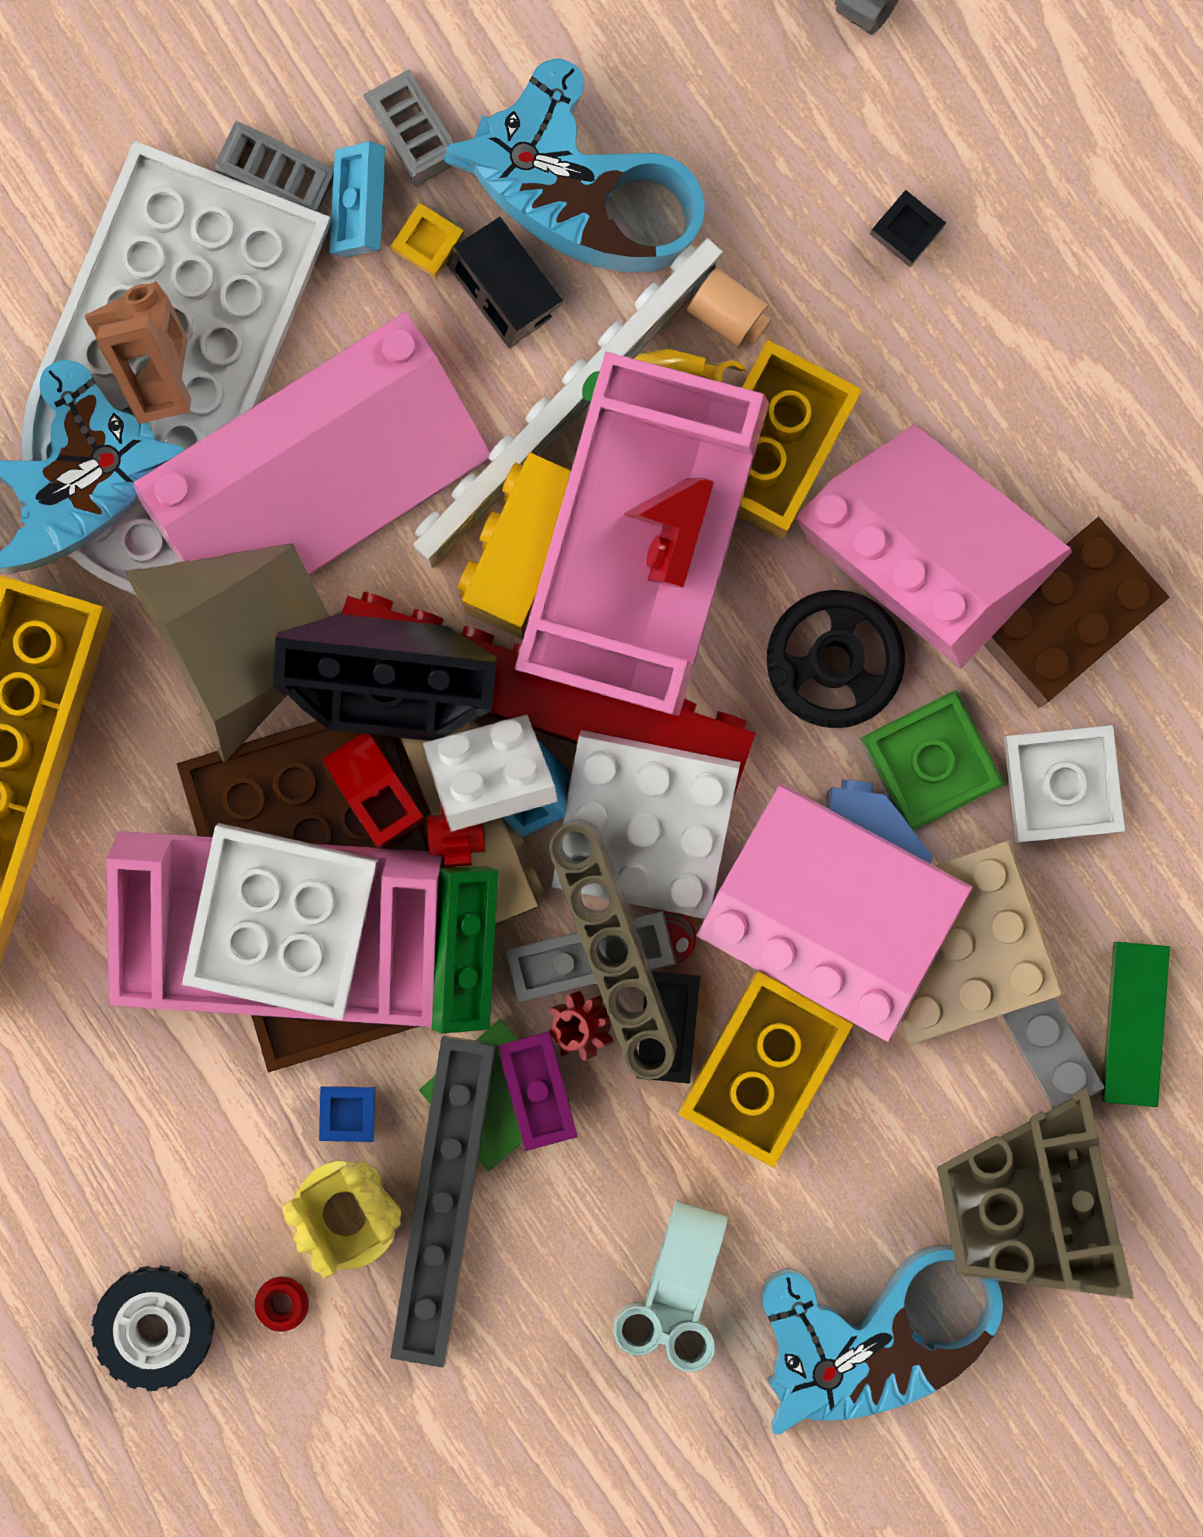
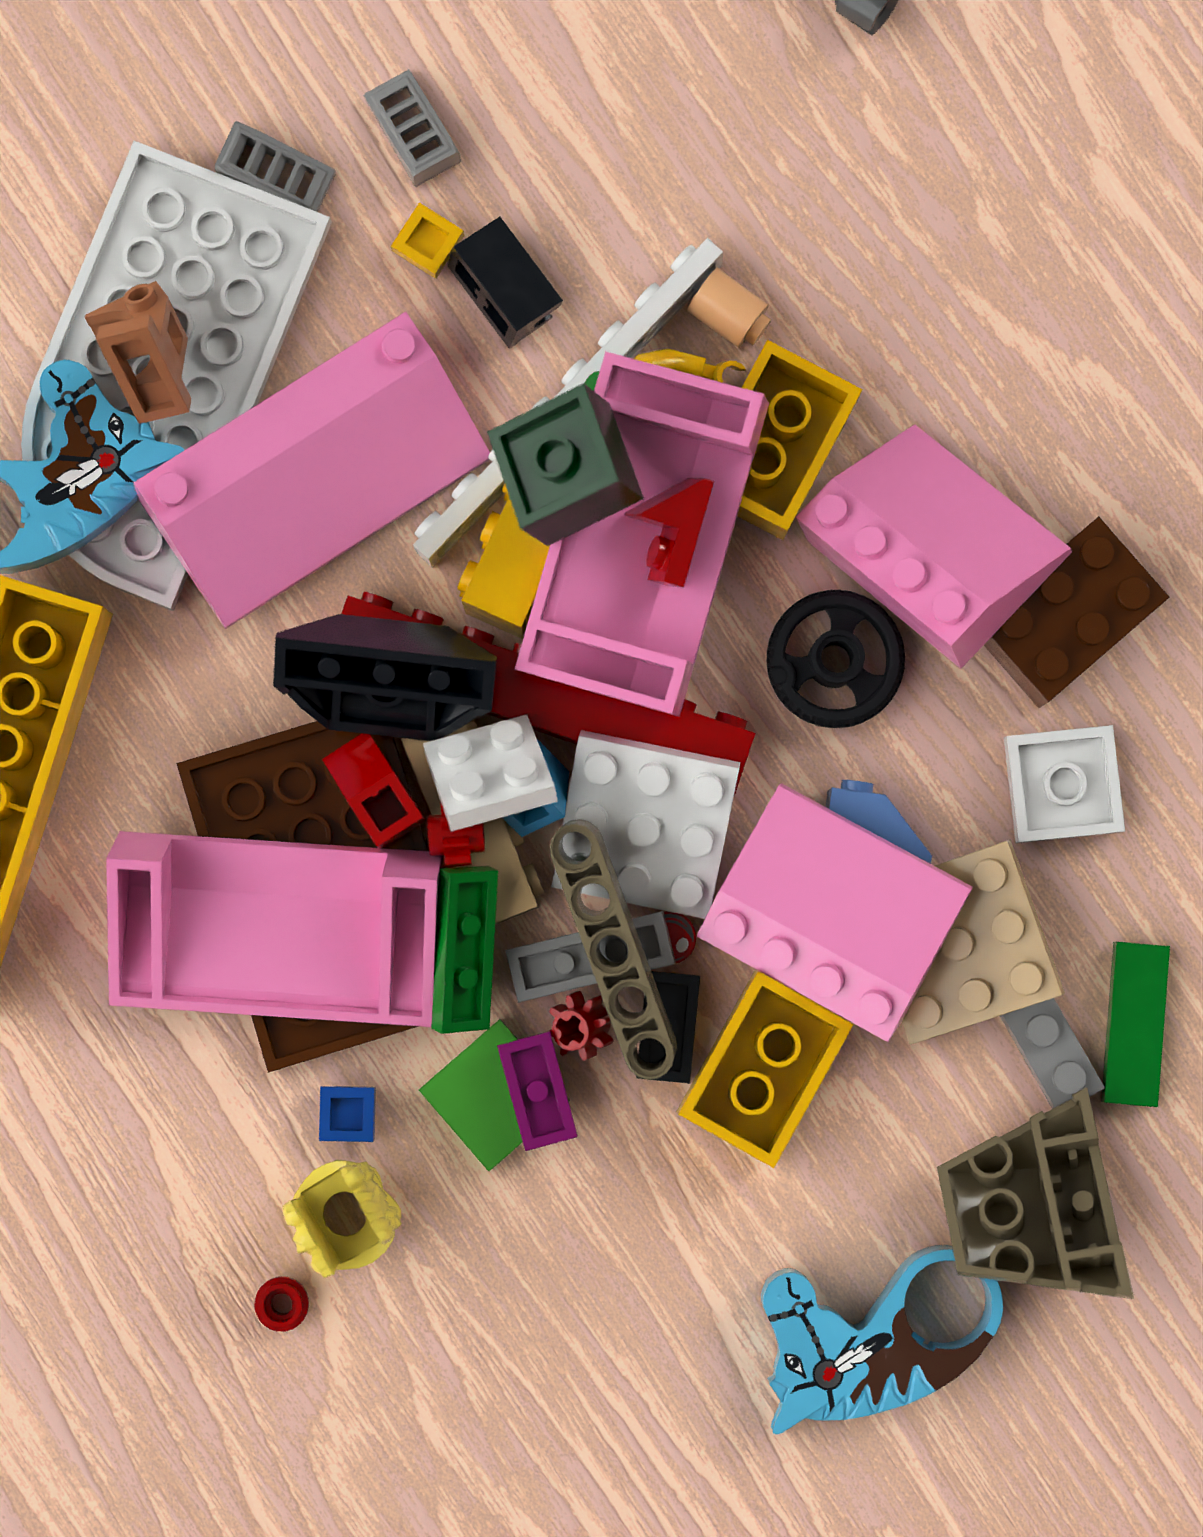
(144, 1361): black wheel -> none
(223, 629): dark tan wedge -> none
(280, 921): white plate -> none
(357, 199): medium azure plate -> none
(443, 1201): dark grey plate -> none
(560, 195): medium azure animal -> none
(565, 465): none -> dark green container
(679, 1286): light aqua piece -> none
(907, 228): black plate -> none
(932, 761): bright green tile -> none

